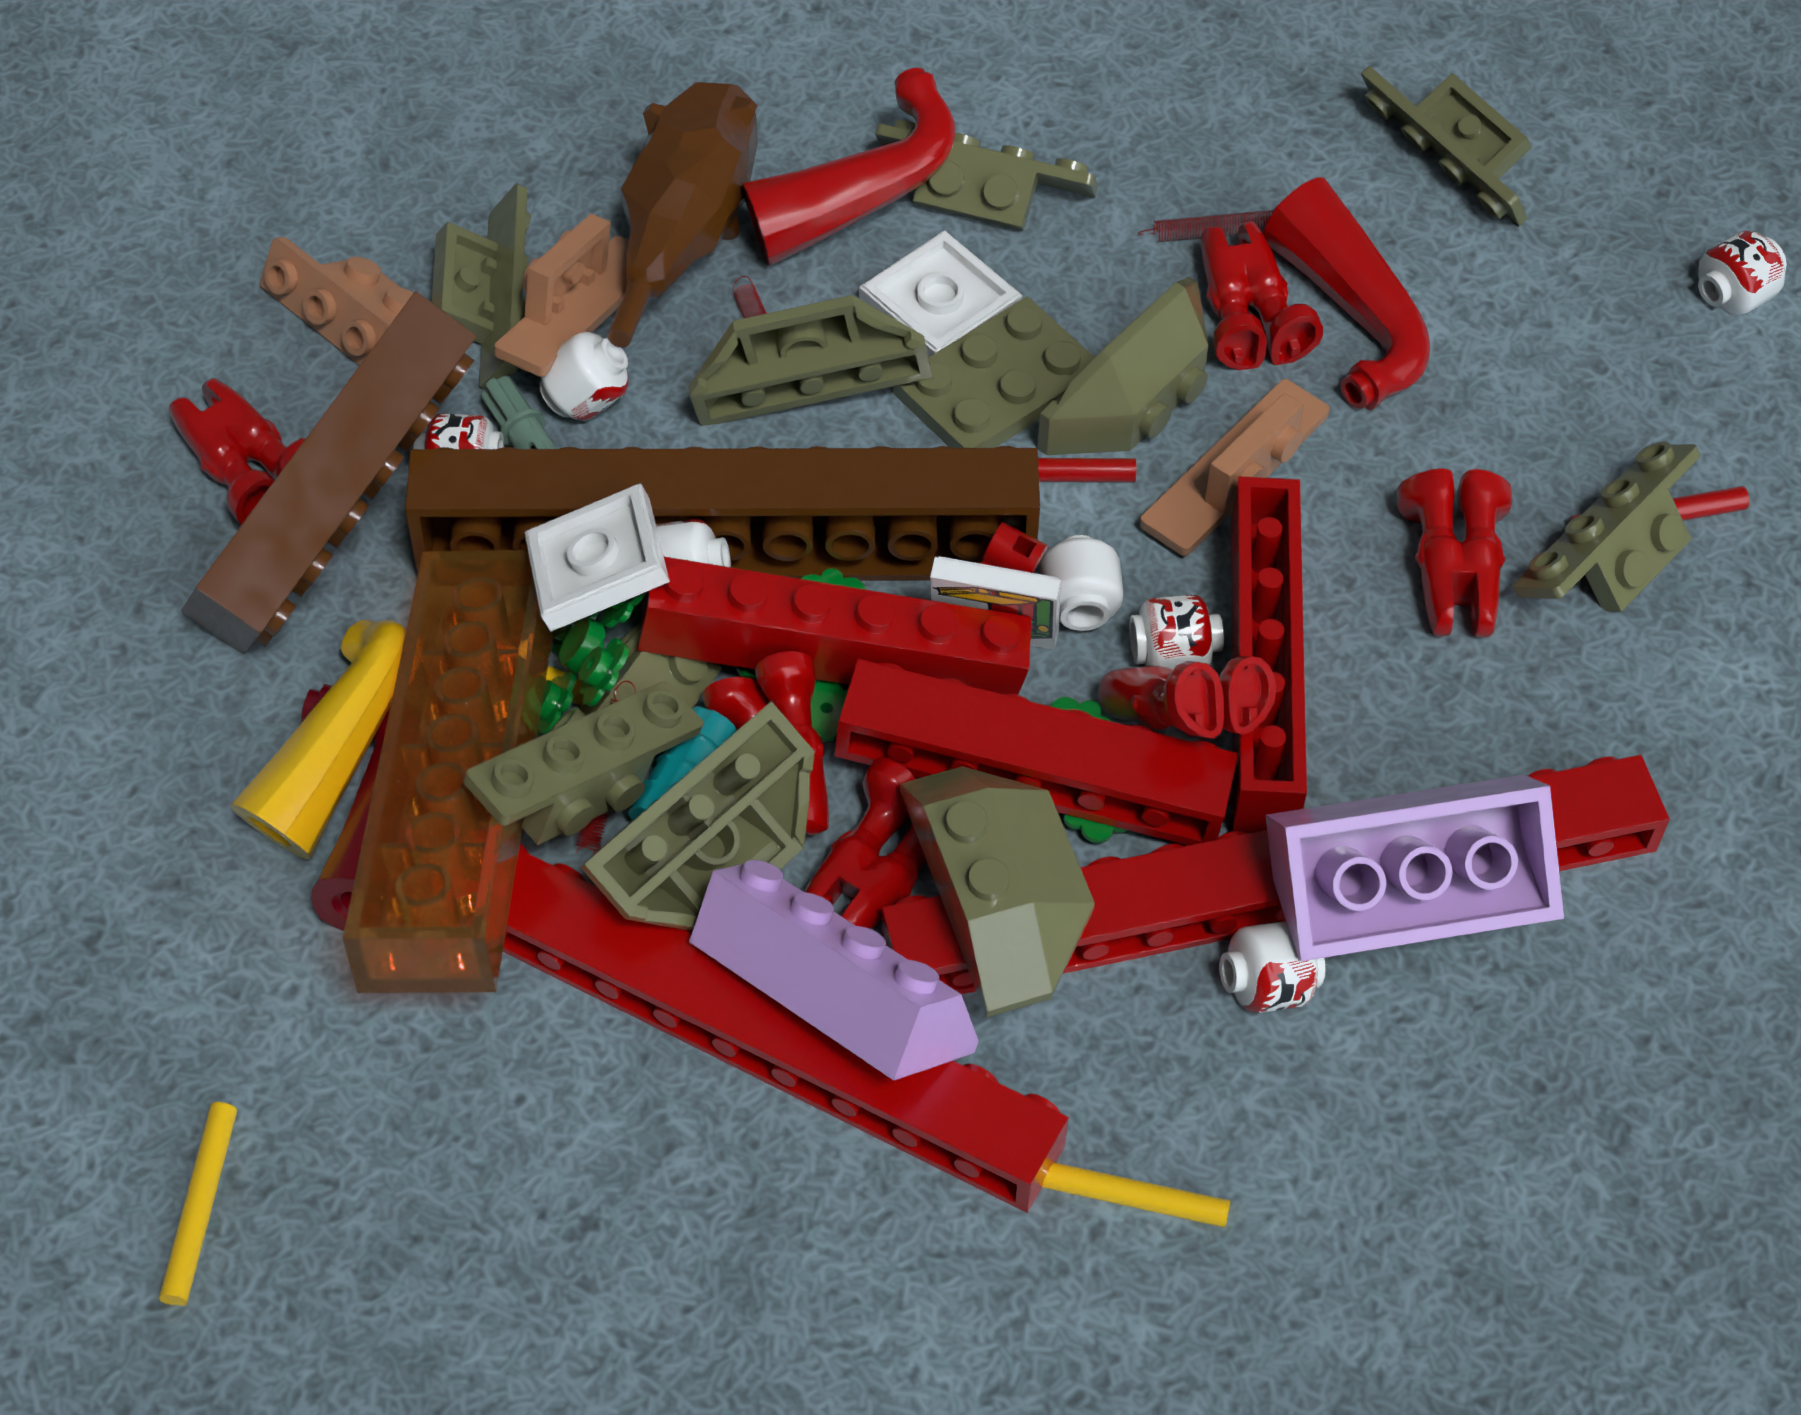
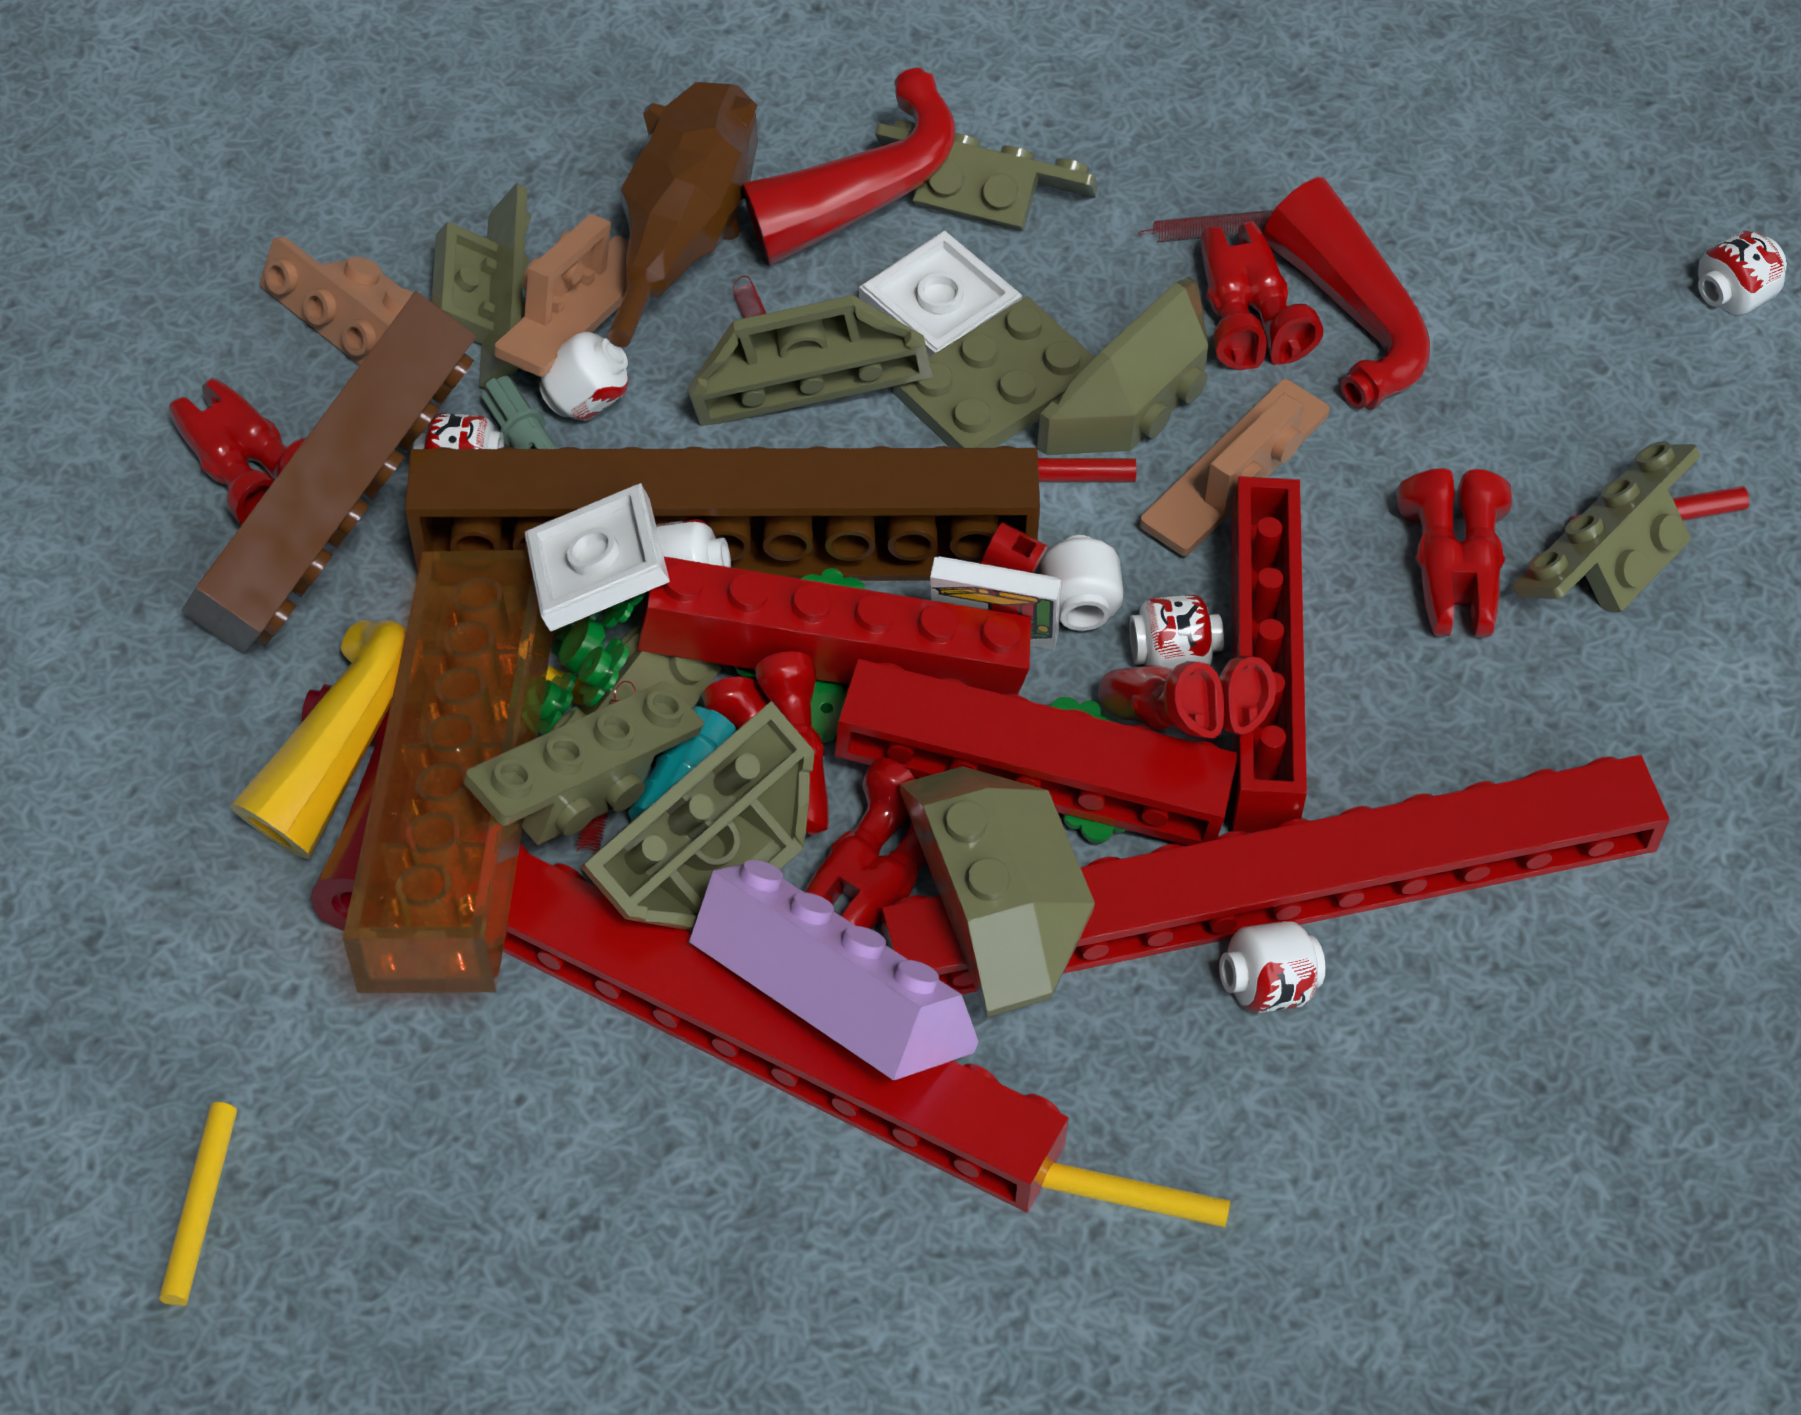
(1416, 866): lavender slope -> none
(1463, 131): olive bracket -> none

